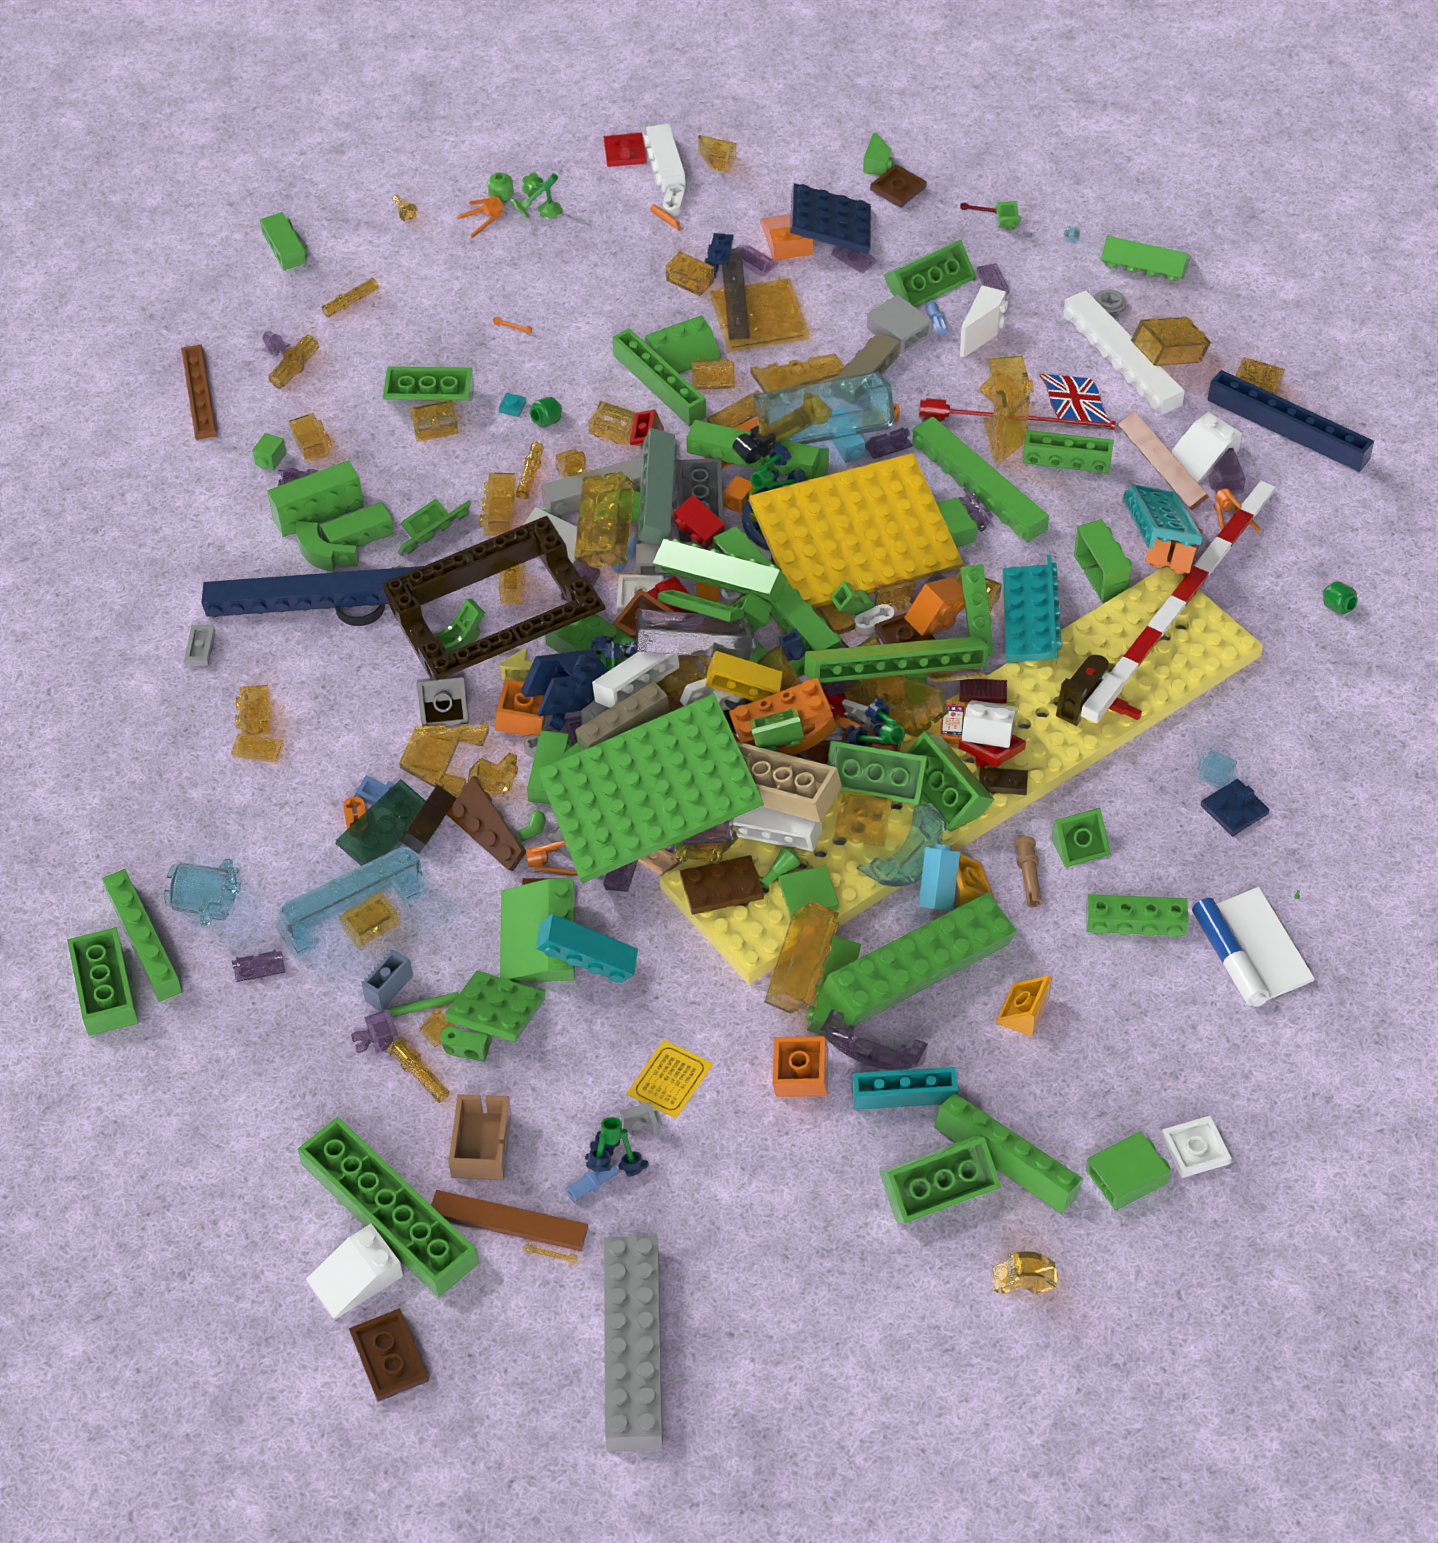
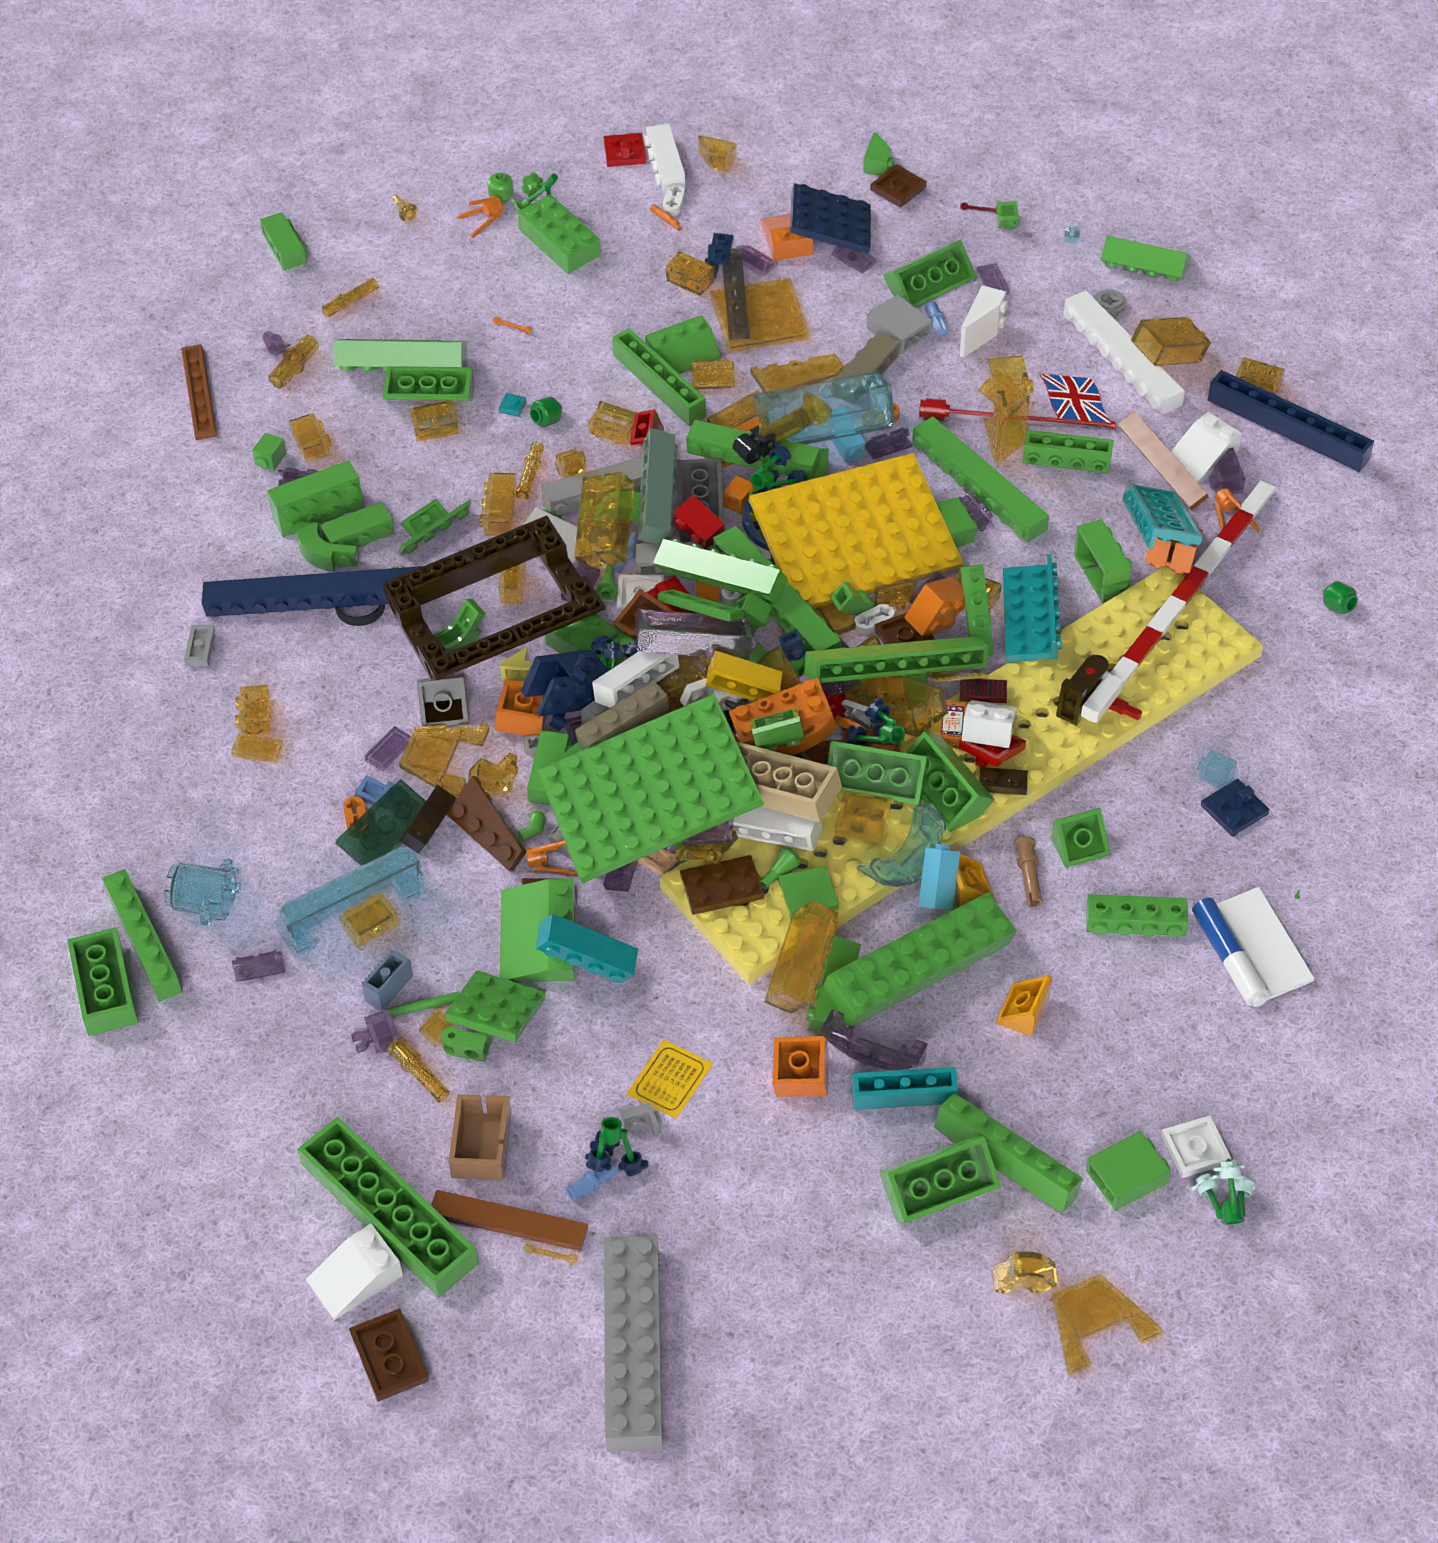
(387, 749): none -> clear purple tile
(398, 353): none -> brick
(559, 233): none -> bright green brick
(607, 587): none -> bright green cone
(1090, 1309): none -> clear yellow wing
(1239, 1186): none -> plant

